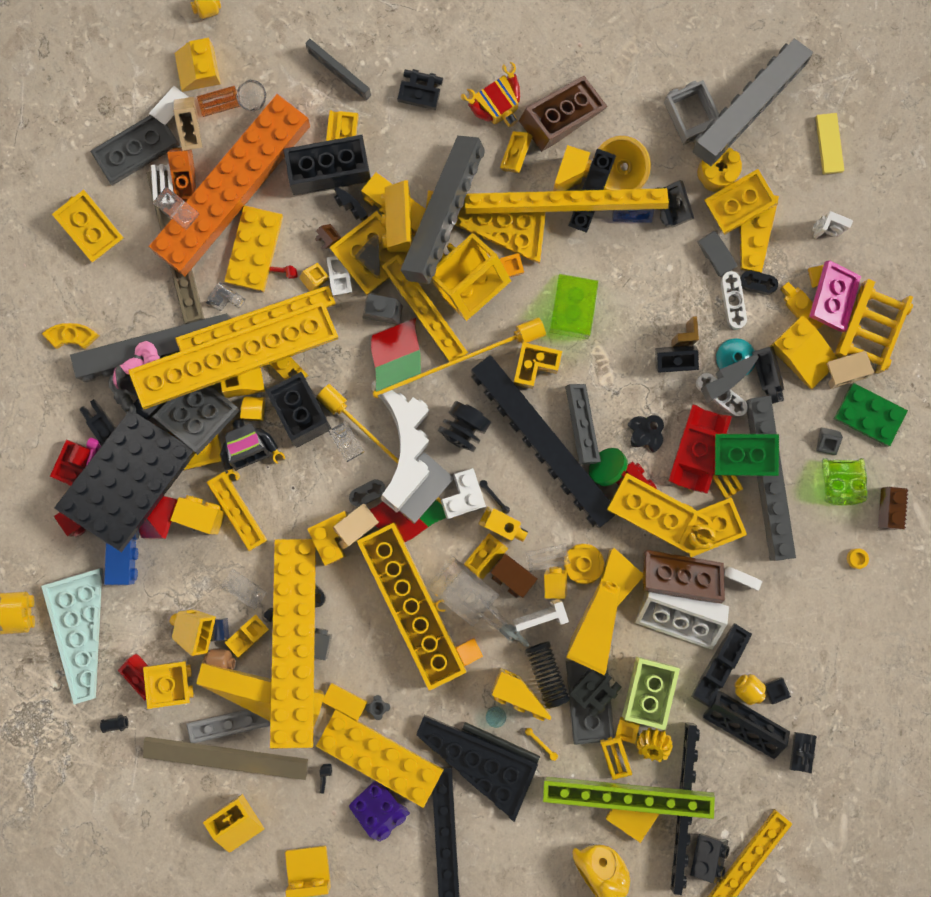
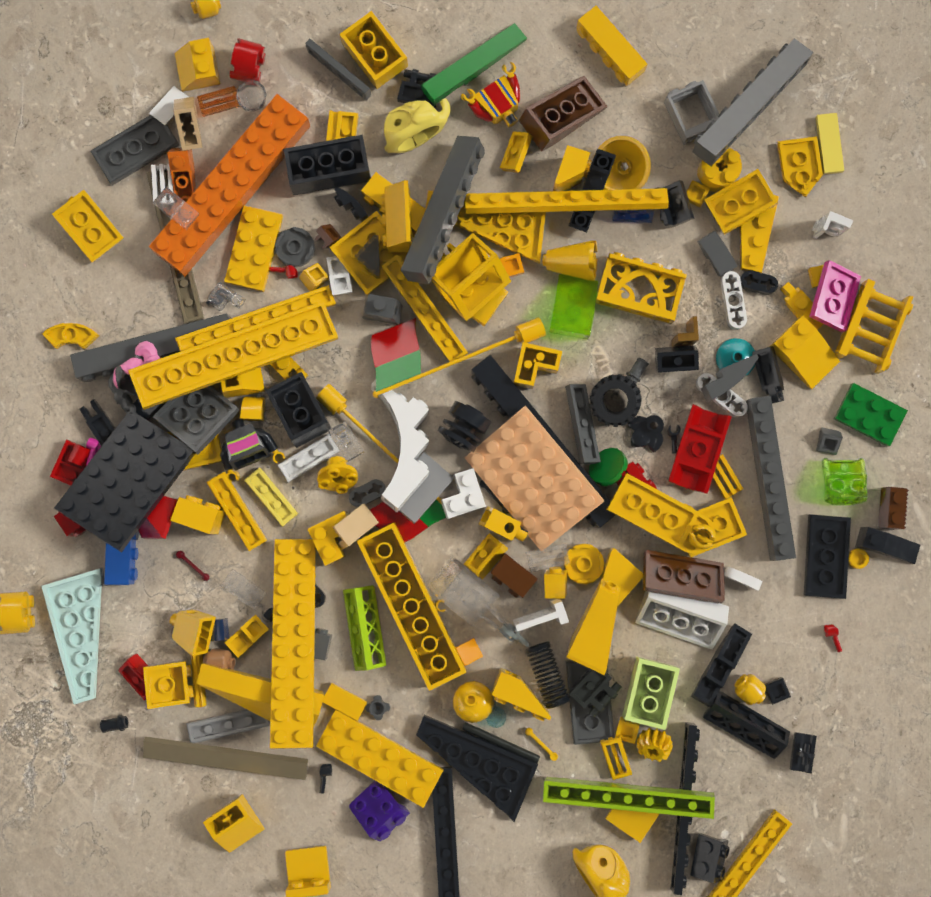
(181, 555): none -> dark red hinge
(199, 691): none -> yellow axle
(247, 60): none -> red brick
(271, 497): none -> light yellow tile
(295, 247): none -> dark grey tile
(308, 458): none -> white tile
(337, 475): none -> yellow plate
(360, 629): none -> lime fence
(374, 50): none -> yellow brick
(413, 125): none -> light yellow piece
(473, 64): none -> green slope
(473, 701): none -> yellow cylinder
(489, 309): none -> yellow slope
(534, 478): none -> light nougat plate
(573, 260): none -> yellow cone
(610, 417): none -> black tyre
(611, 46): none -> yellow brick
(637, 370): none -> dark grey pin
(658, 310): none -> yellow fence
(674, 438): none -> black hand
(697, 193): none -> yellow tile
(747, 454): green plate -> none
(800, 163): none -> yellow tile
(827, 556): none -> black tile
(831, 630): none -> red hand
(849, 369): tan panel -> none
(887, 544): none -> black slope

